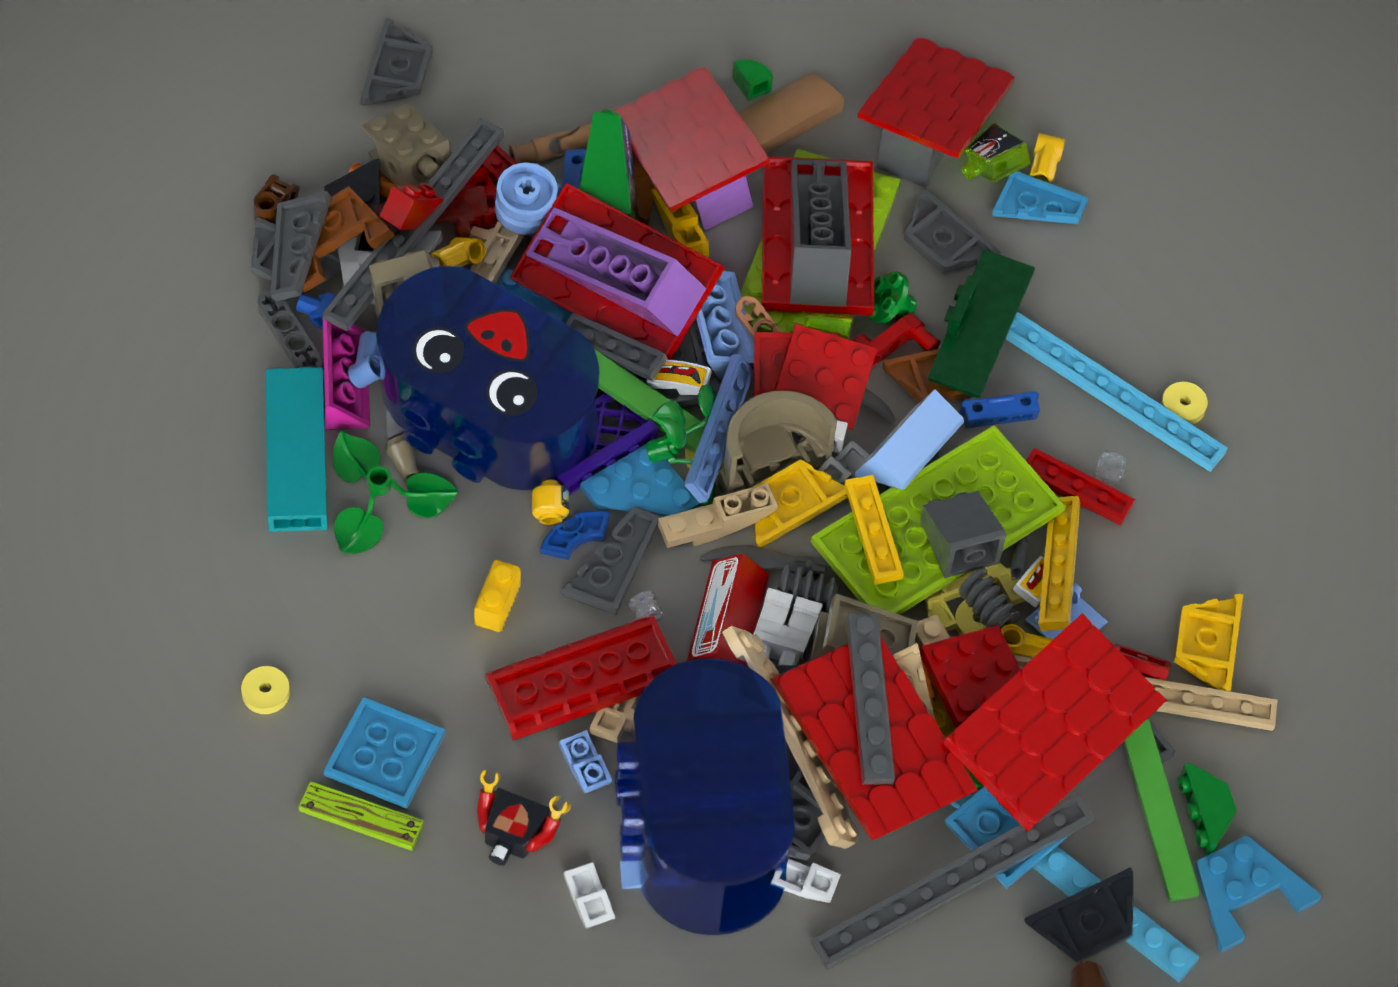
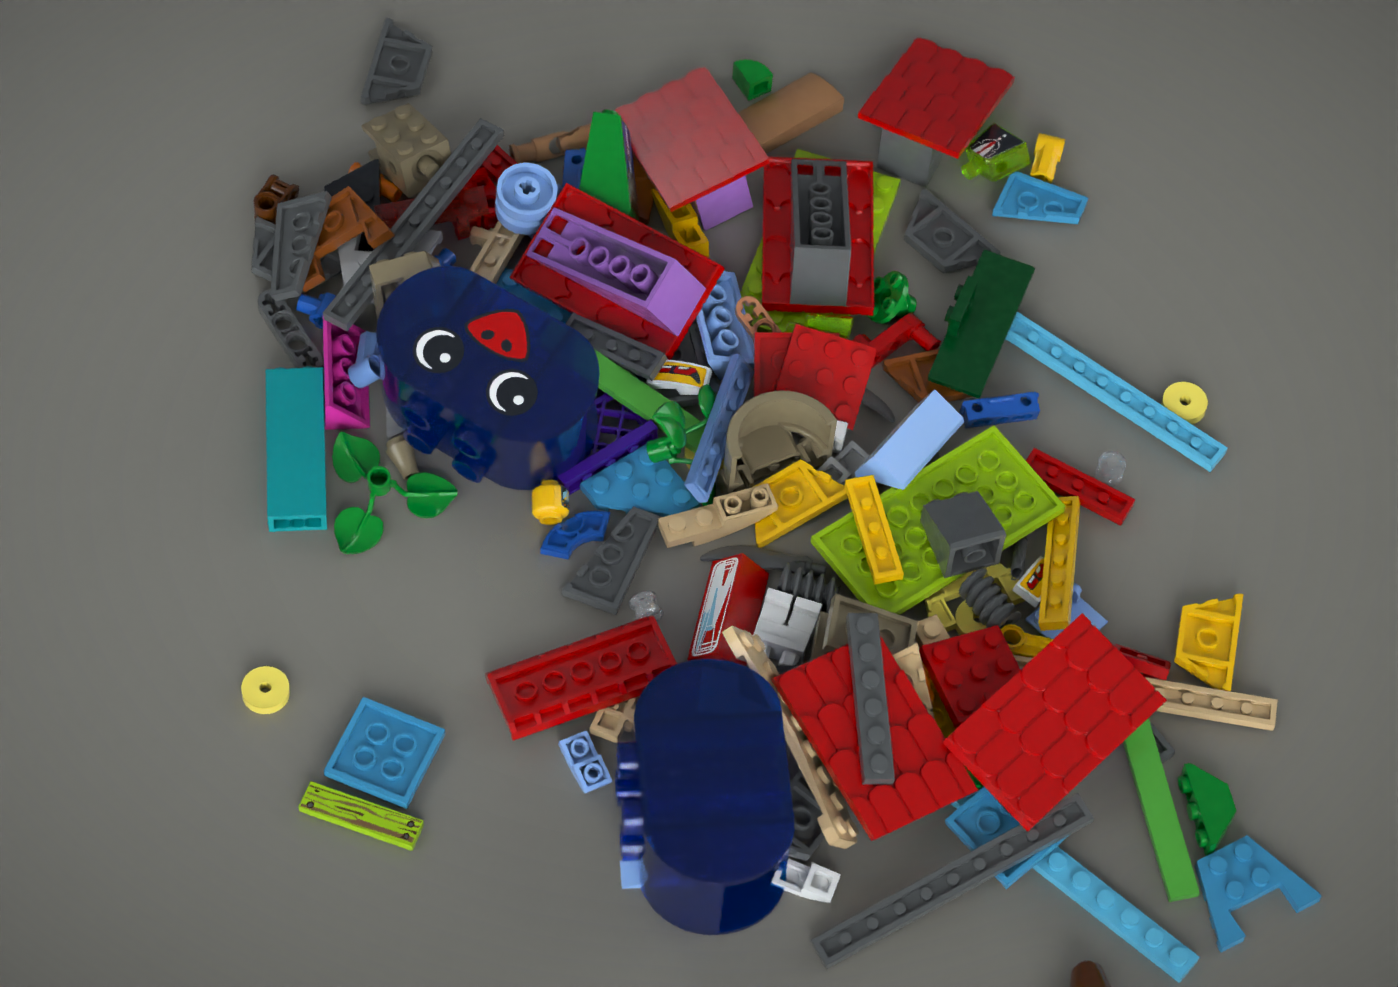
(410, 205): red slope -> none
(461, 252): yellow piece -> none
(497, 596): yellow brick -> none
(515, 823): torso -> none
(589, 895): white slope -> none
(1089, 919): black wing -> none

